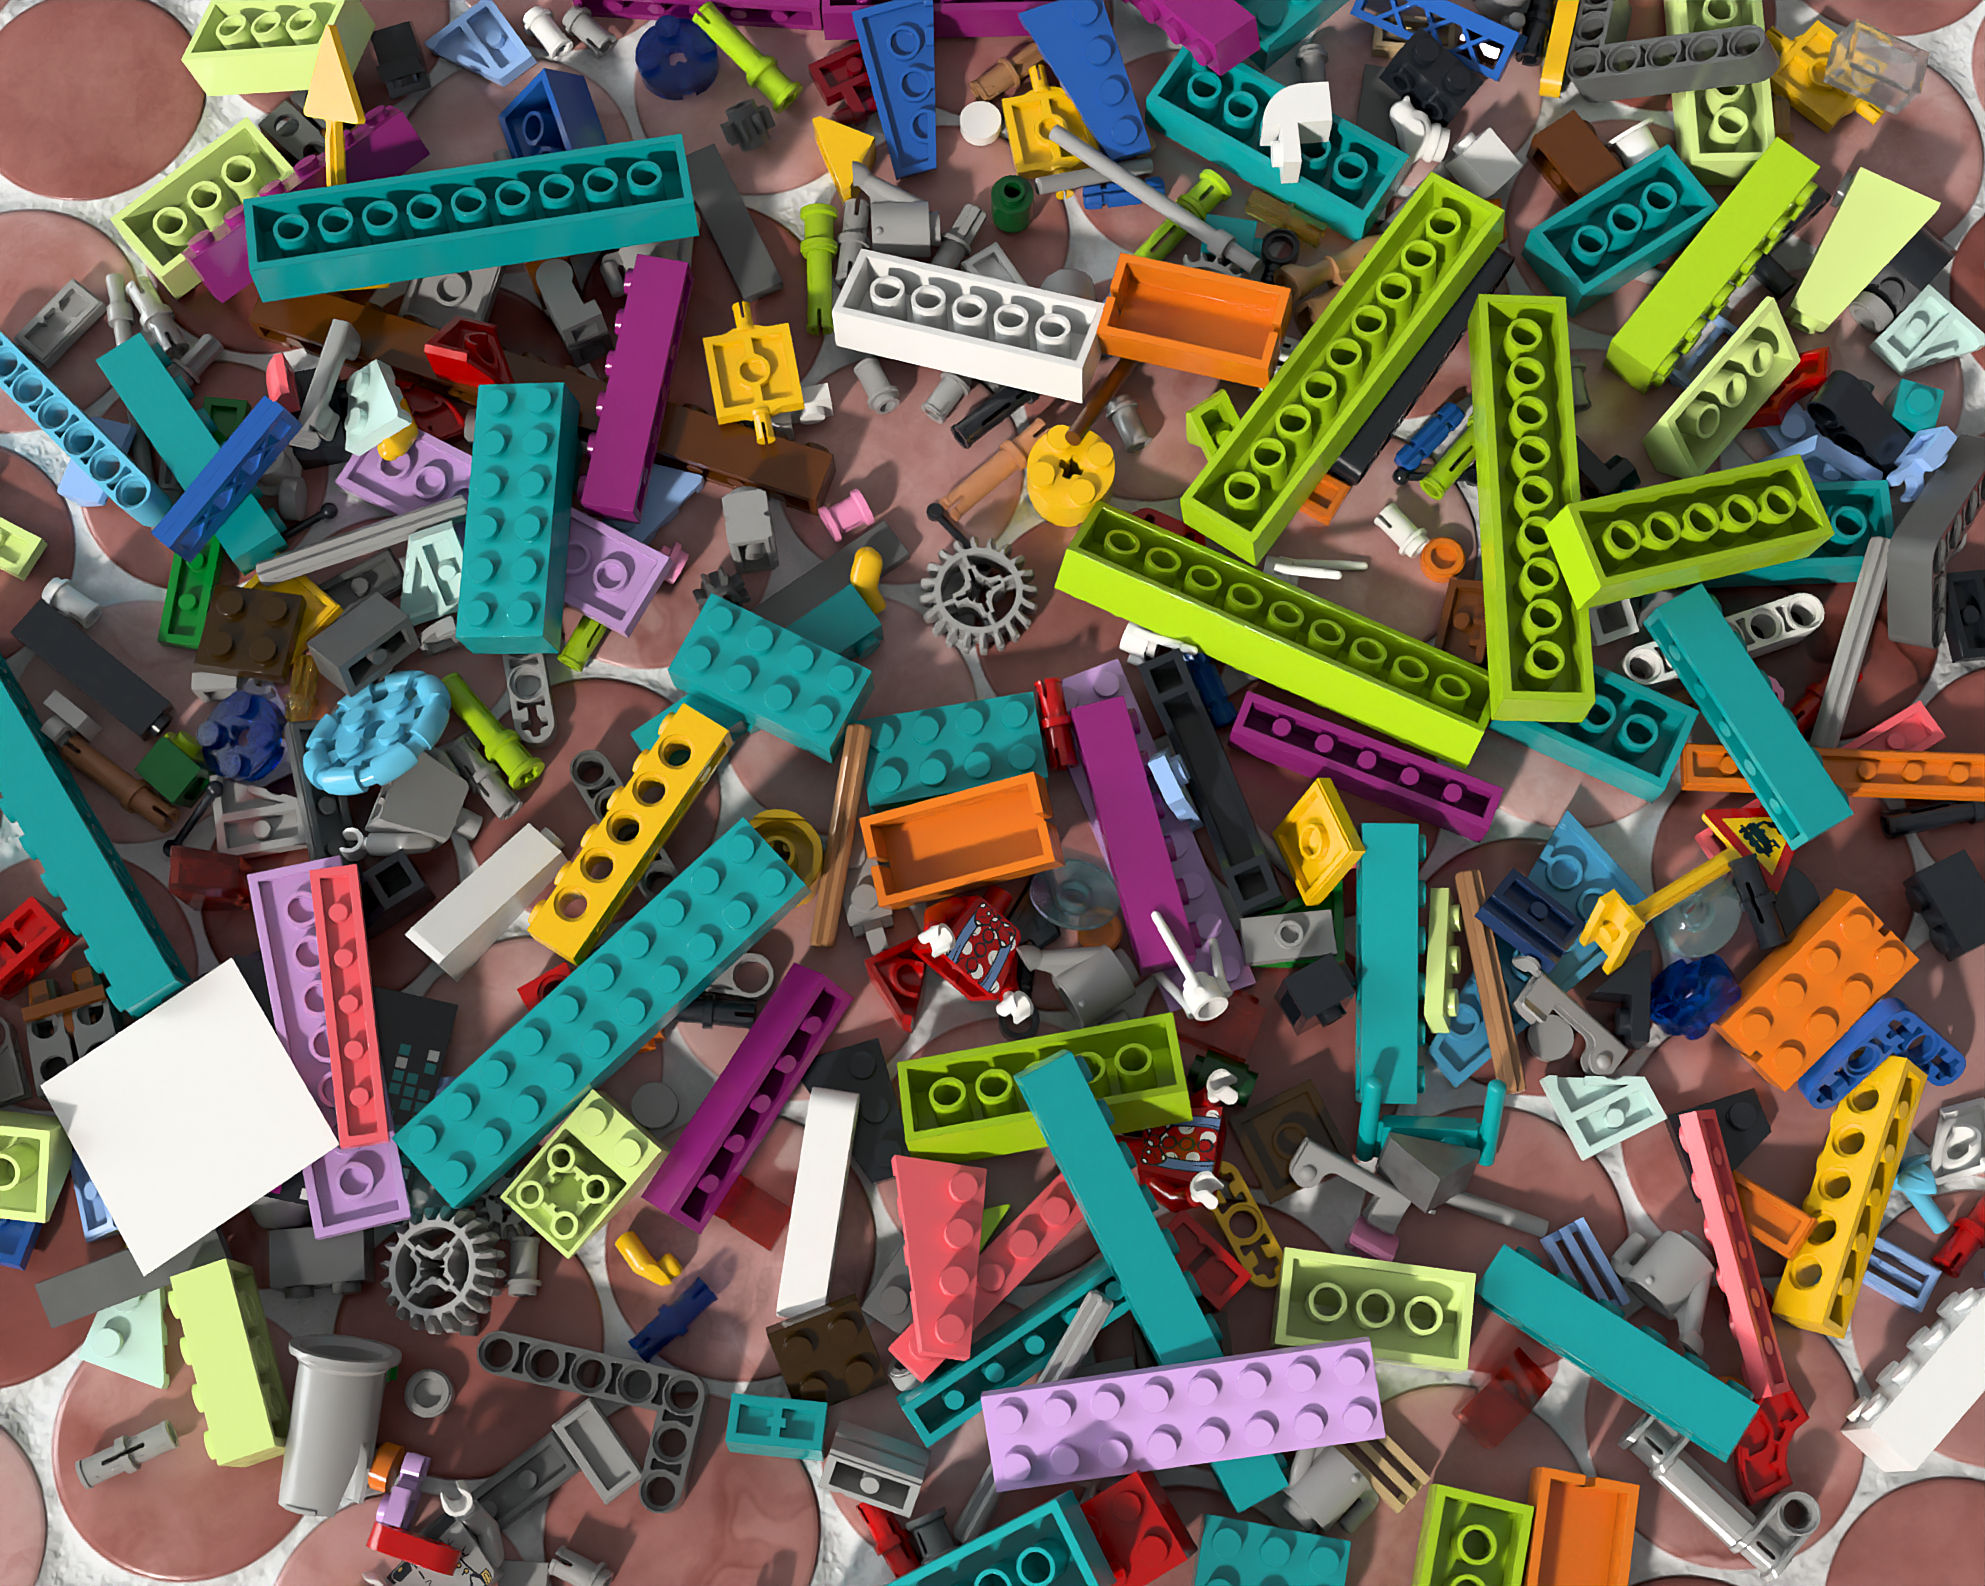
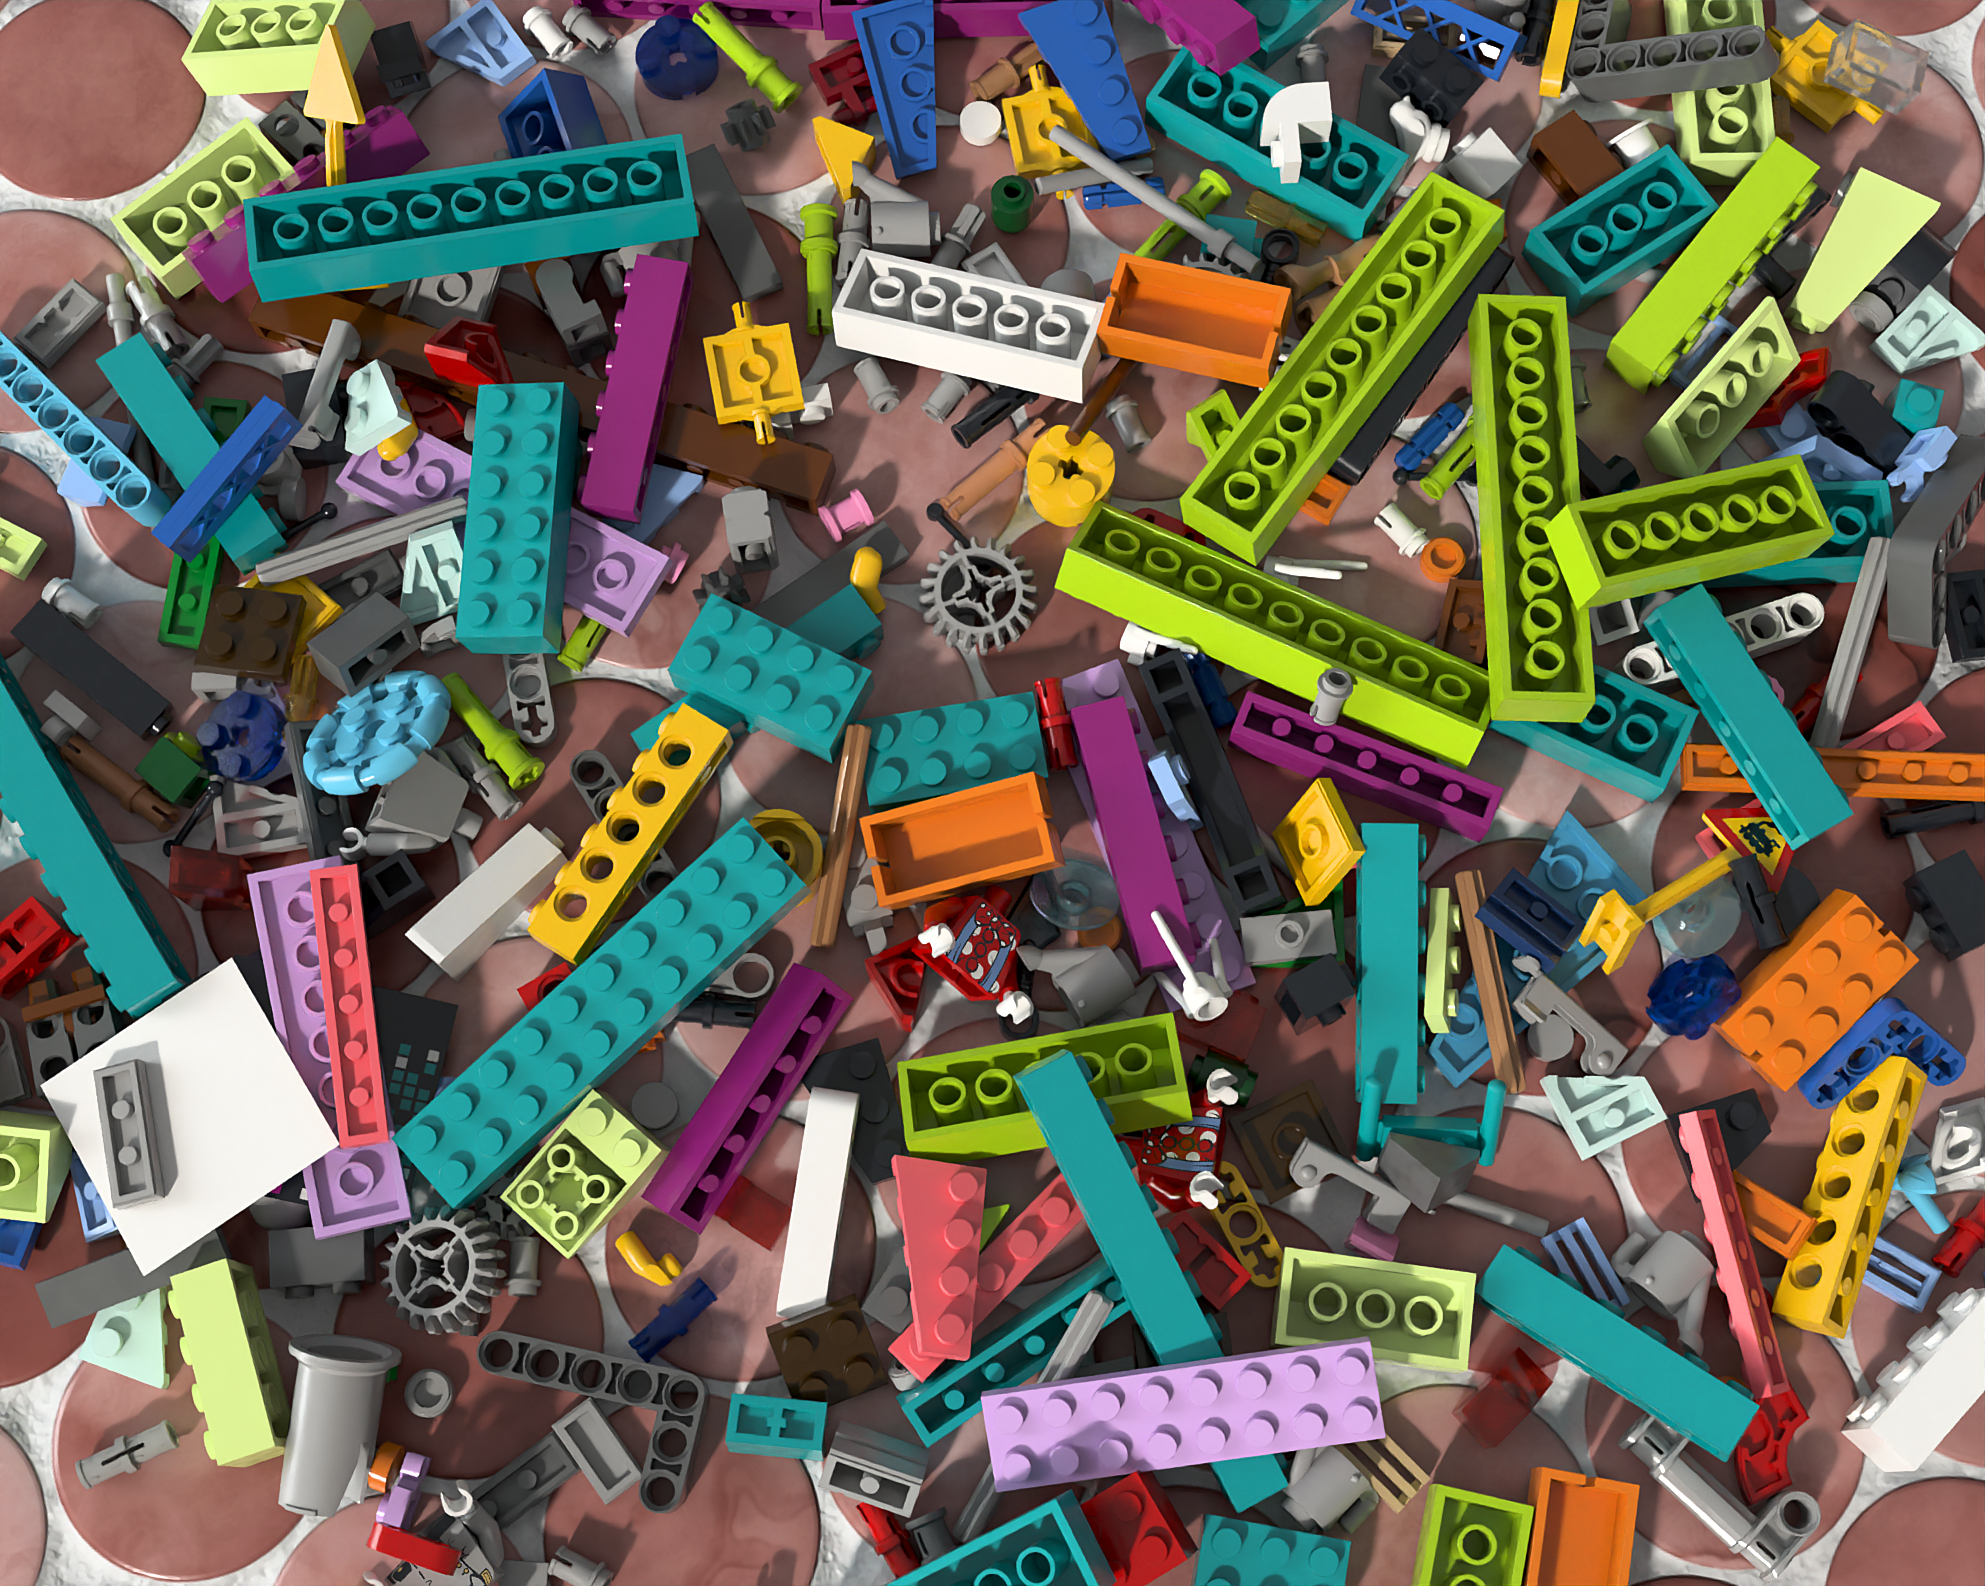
(128, 1134): none -> light grey tile
(282, 383): coral slope -> none
(1333, 688): none -> light grey pin
(1633, 989): black slope -> none

